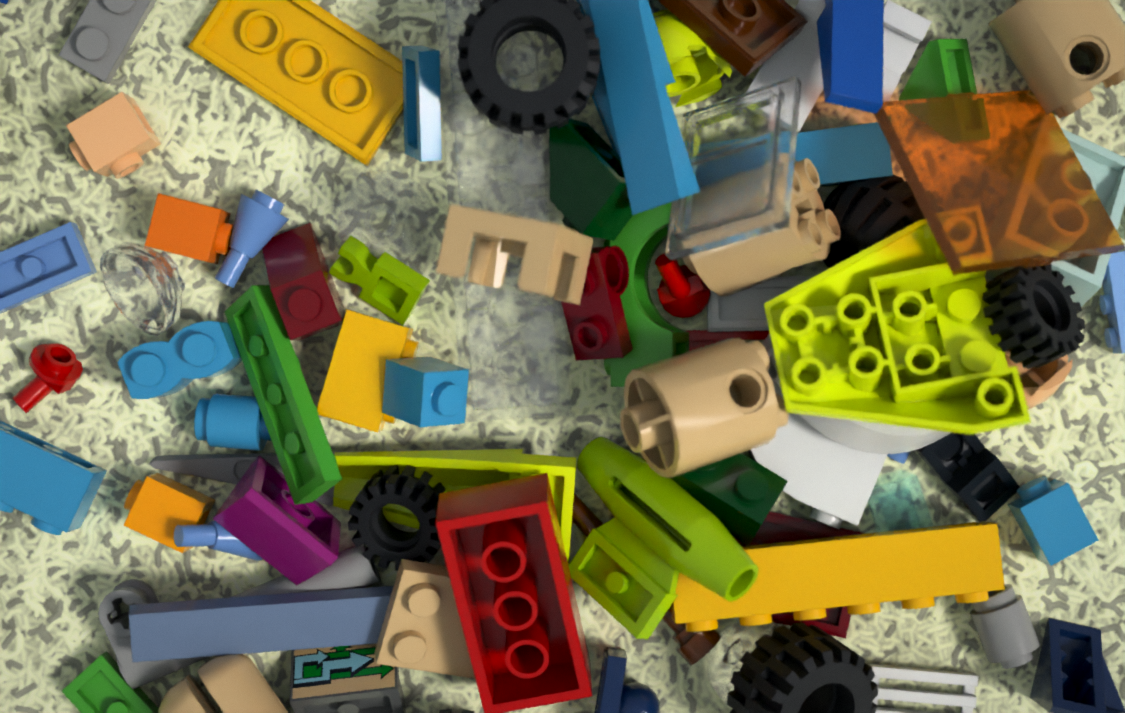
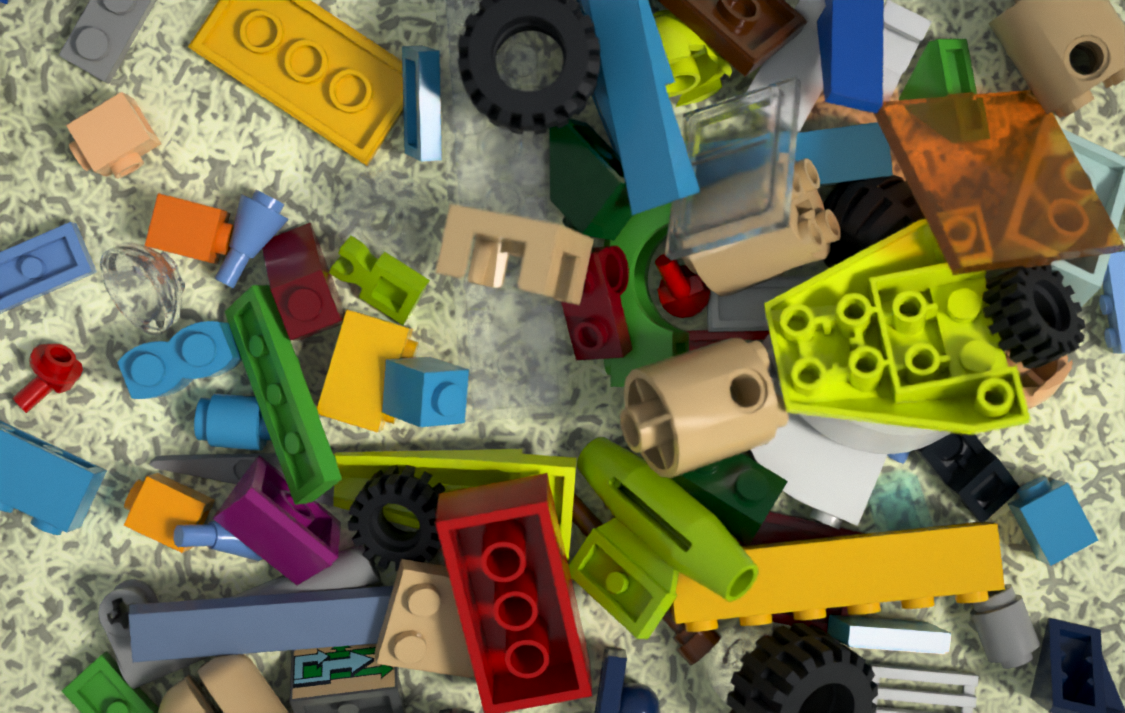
(888, 634): none -> tile

